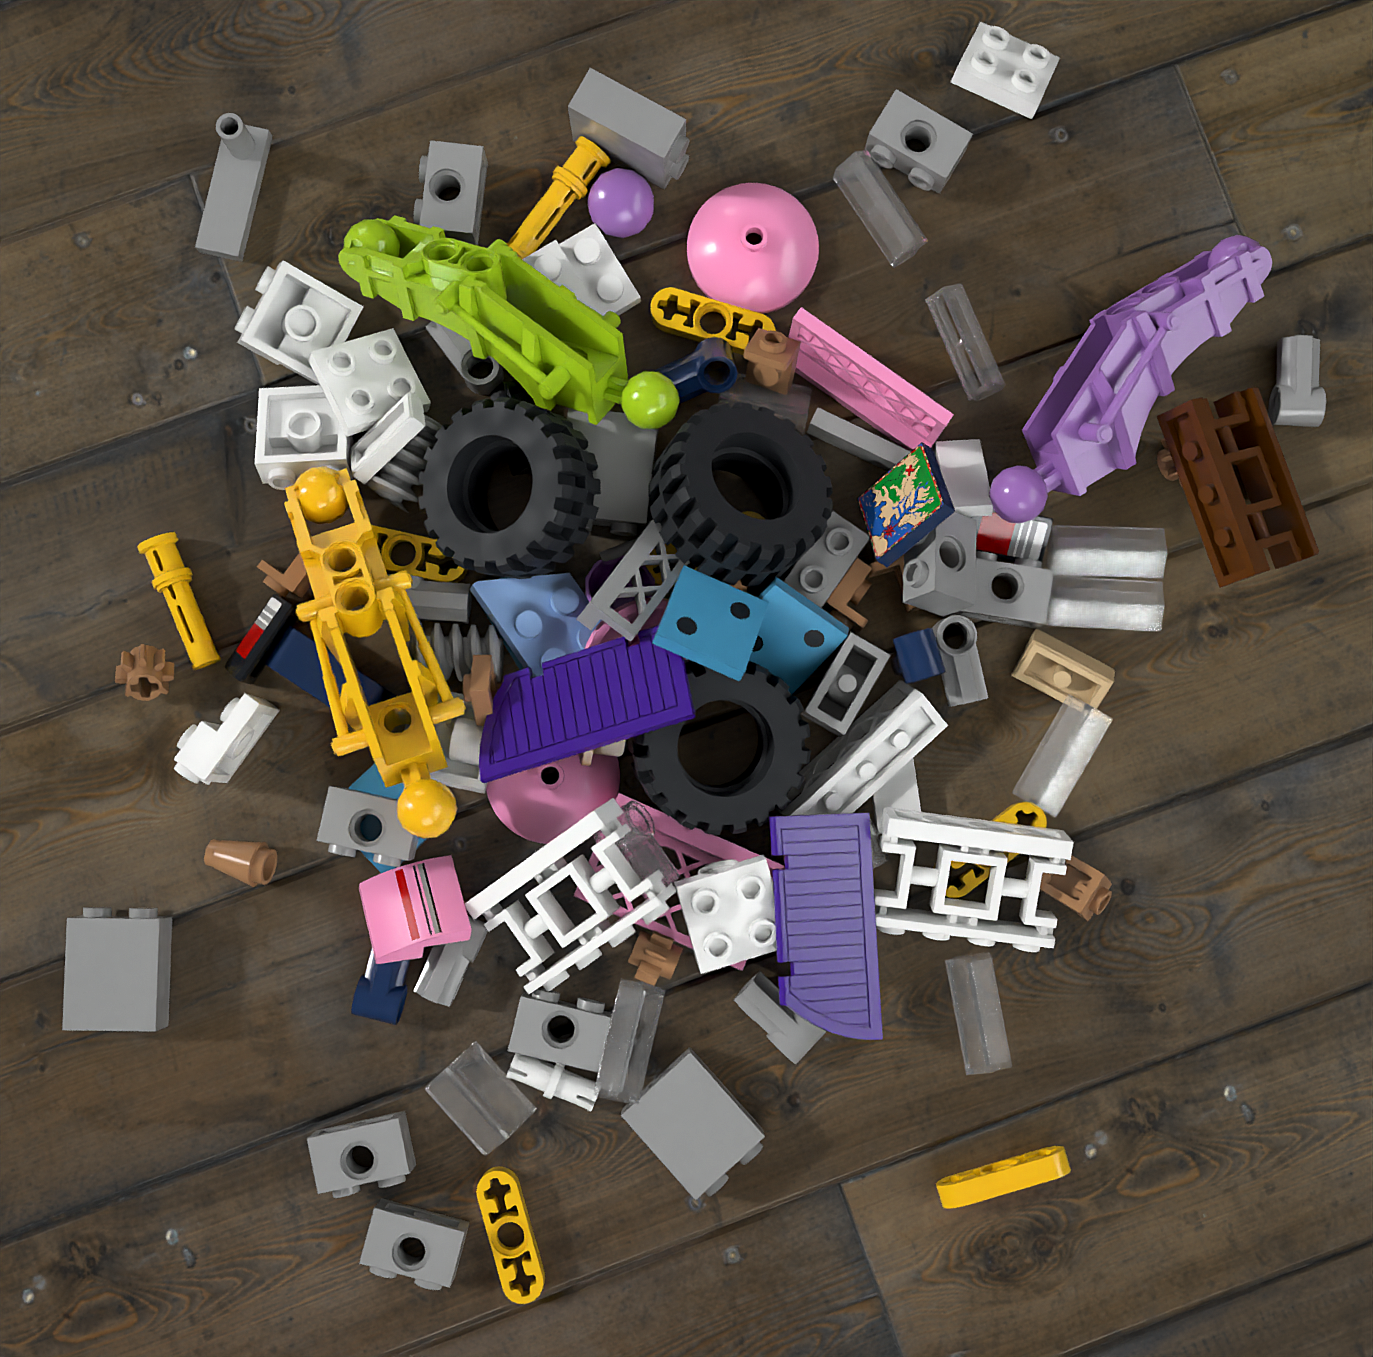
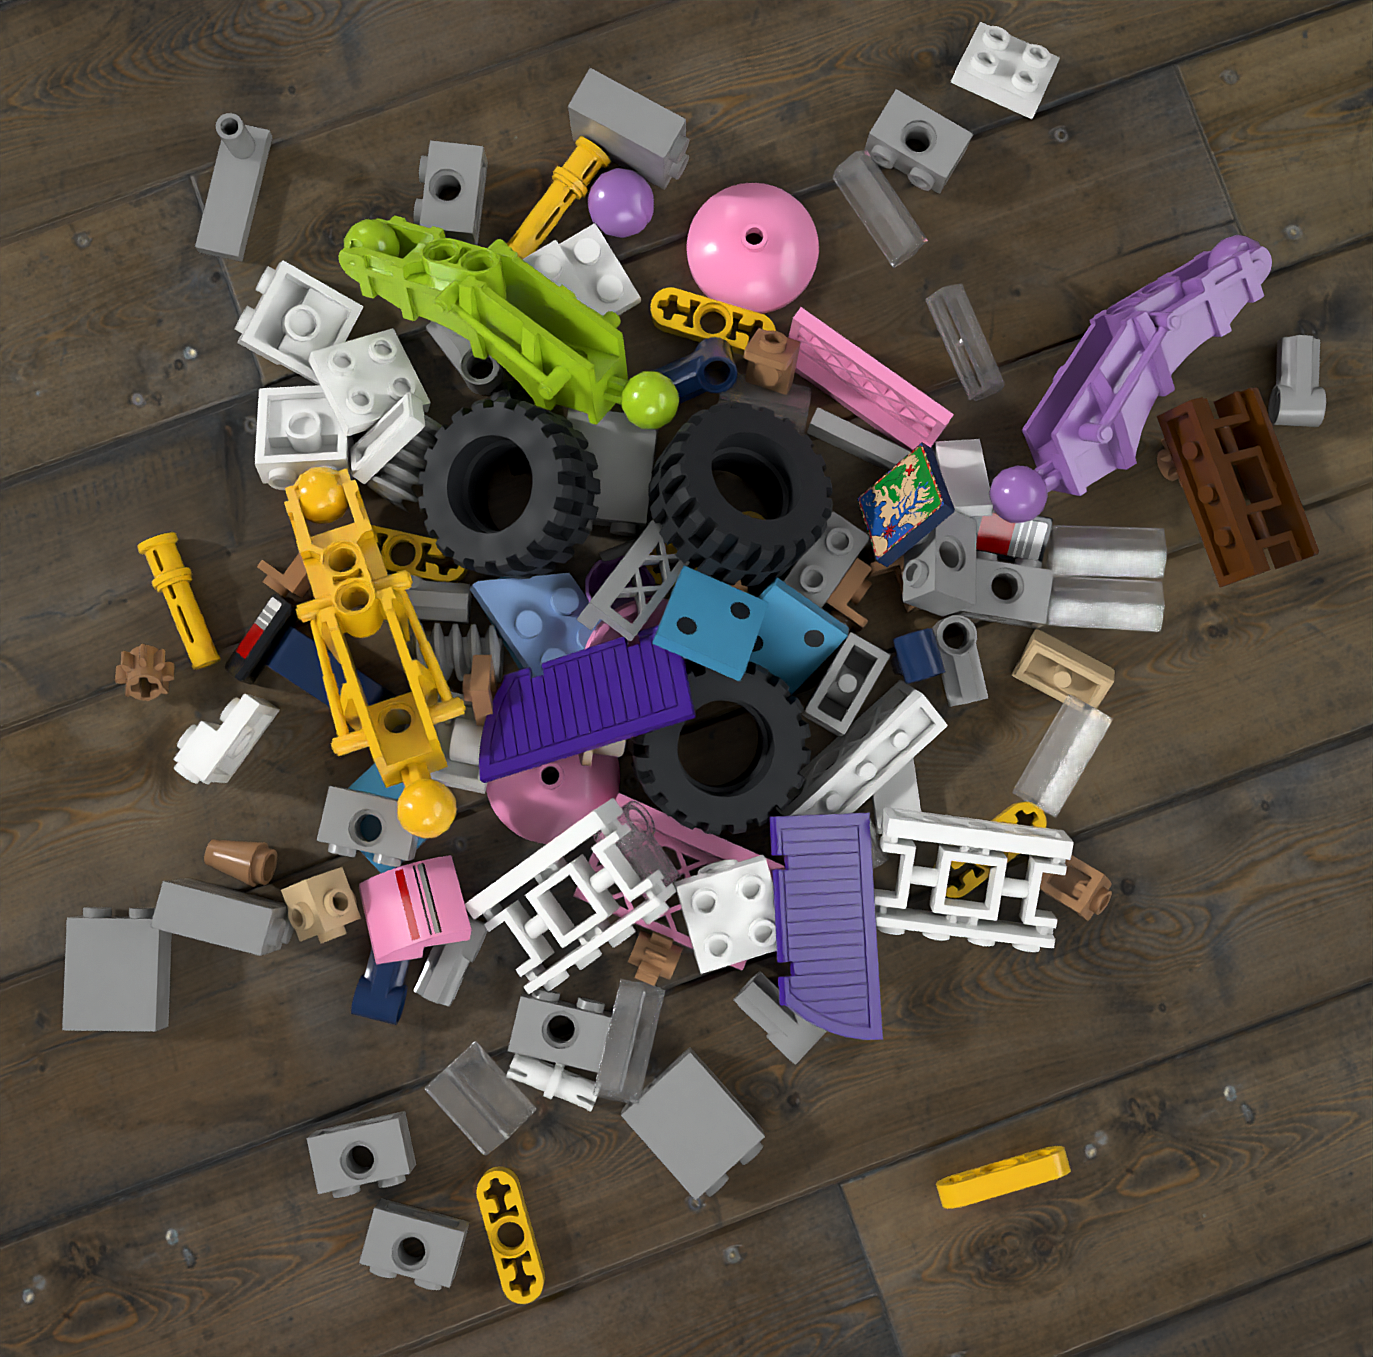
(222, 916): none -> light grey brick
(321, 906): none -> tan brick
(978, 1013): clear piece -> none

